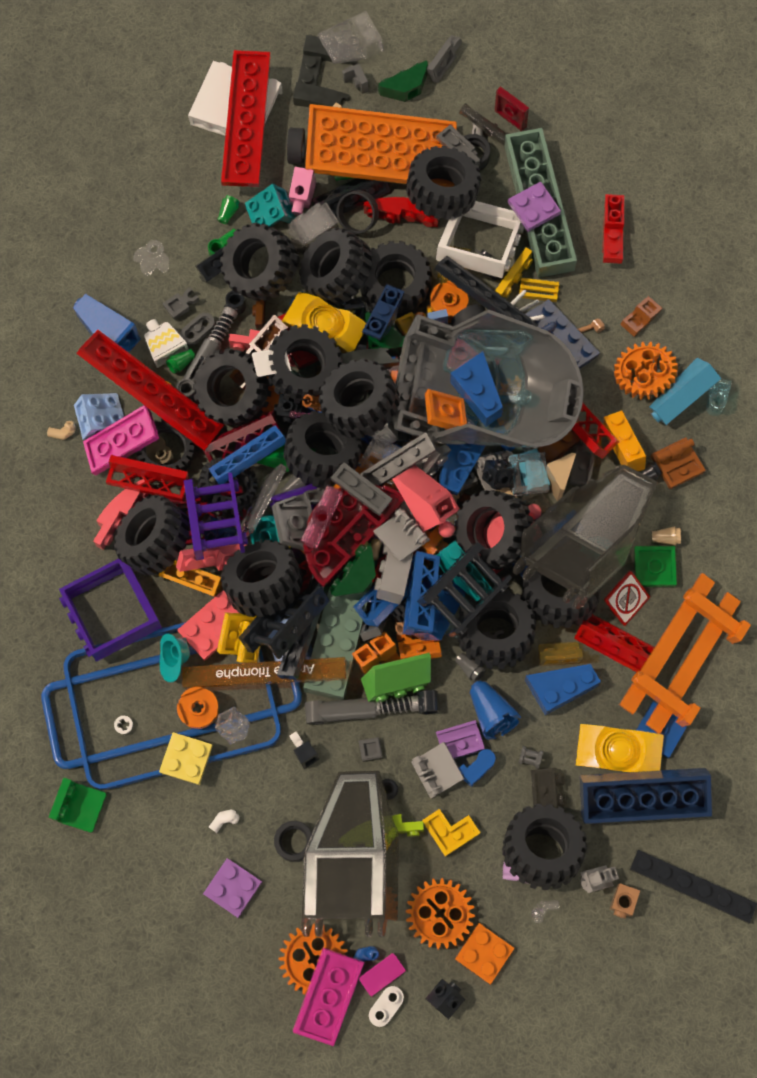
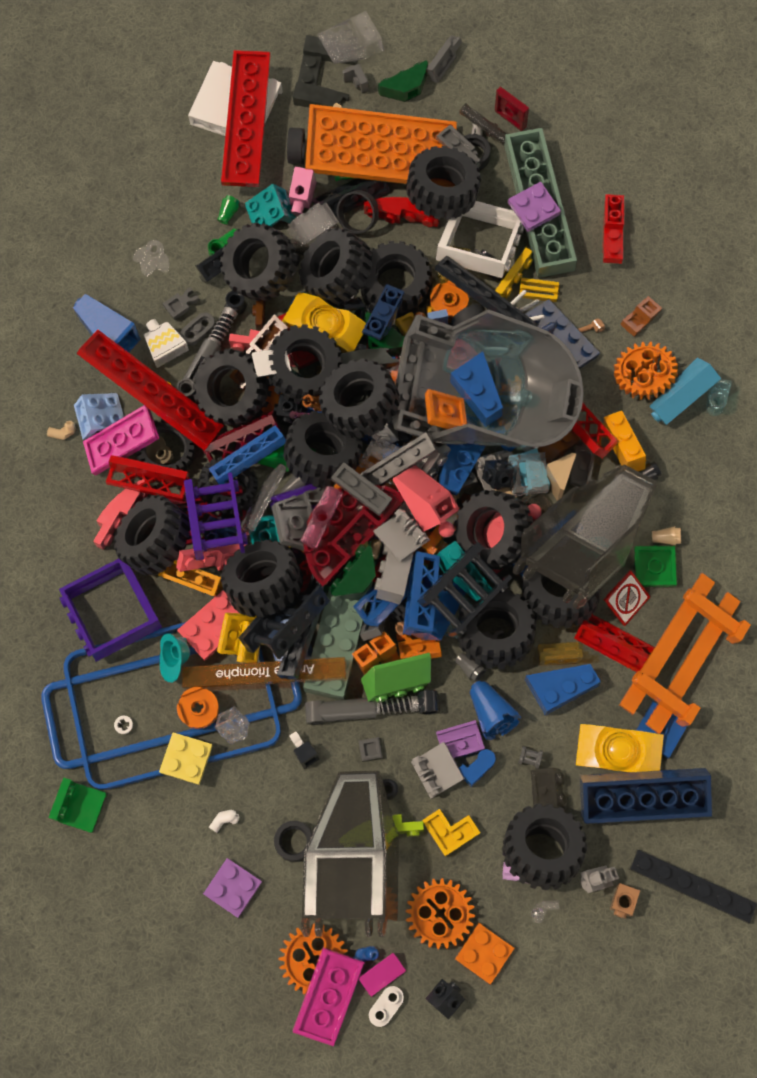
(179, 361): green cone -> none
(678, 463): dark orange plate -> none

